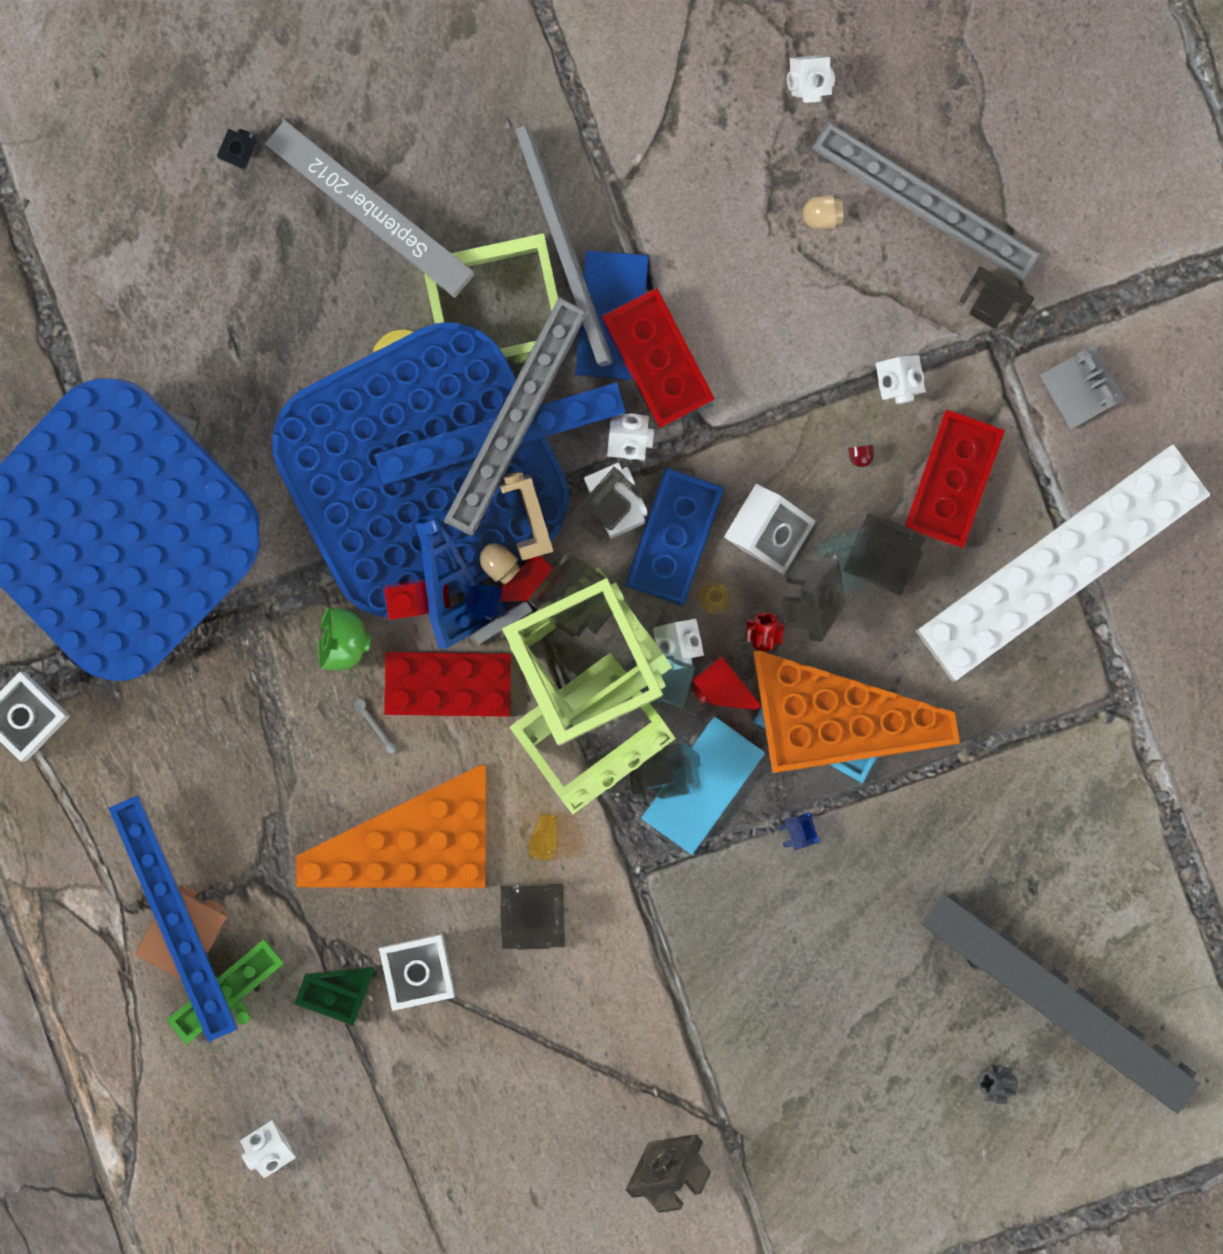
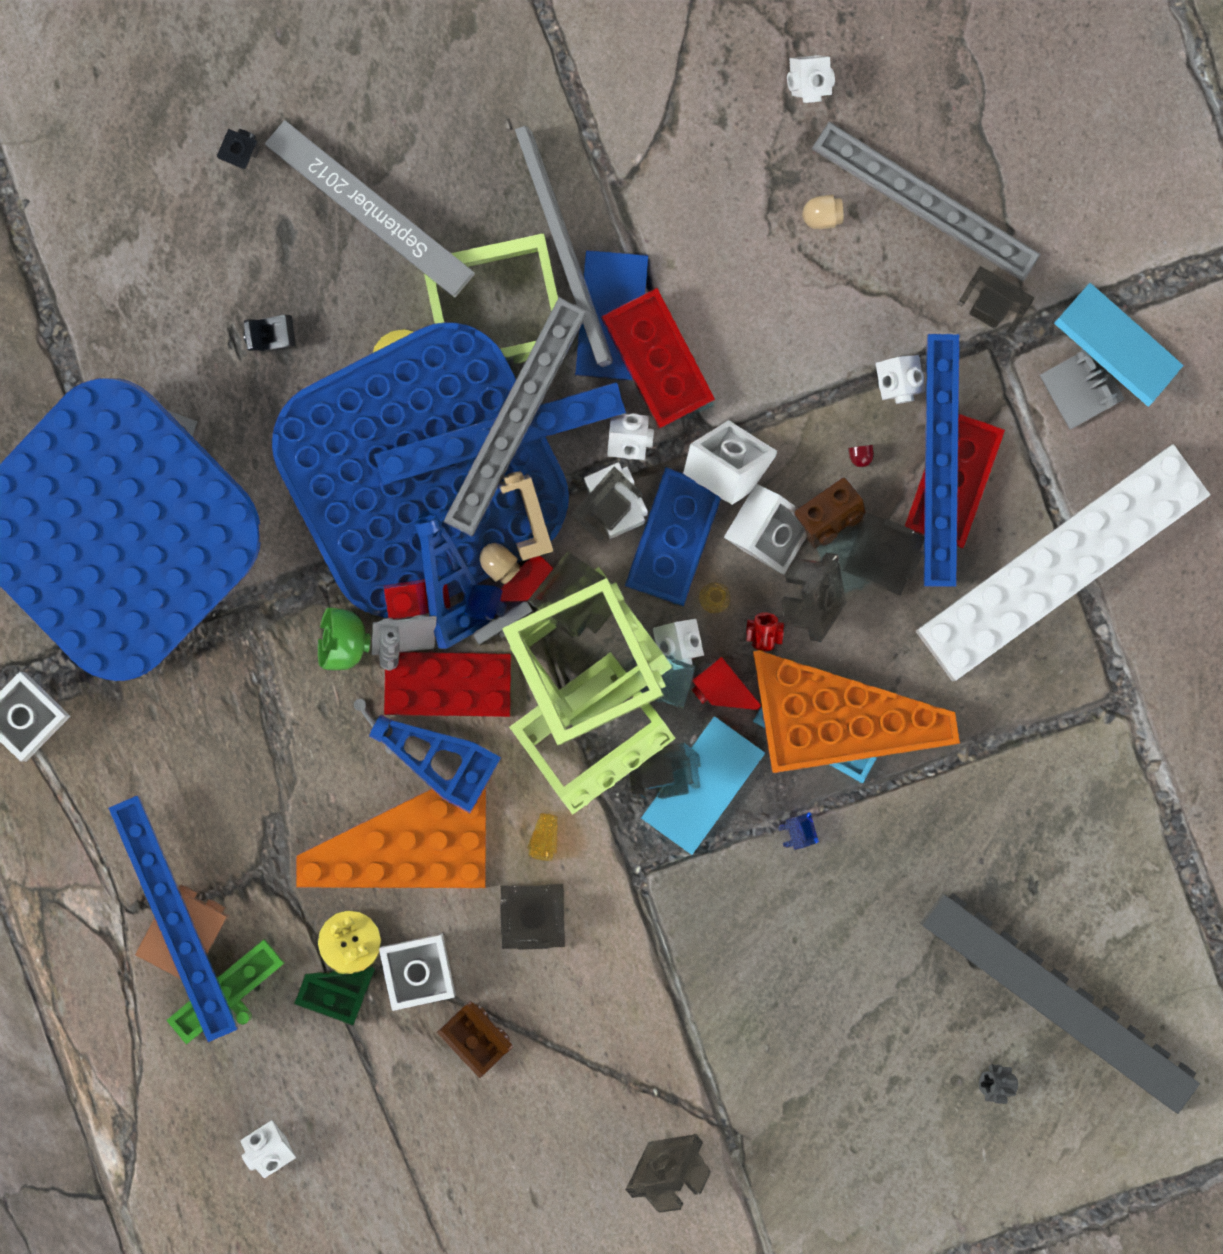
(269, 333): none -> black bracket
(342, 929): none -> light yellow plate
(404, 635): none -> light grey hinge
(470, 777): none -> blue plate
(475, 1038): none -> reddish brown bracket
(728, 461): none -> white slope
(831, 513): none -> reddish brown bracket
(941, 460): none -> blue plate
(1118, 344): none -> medium azure tile

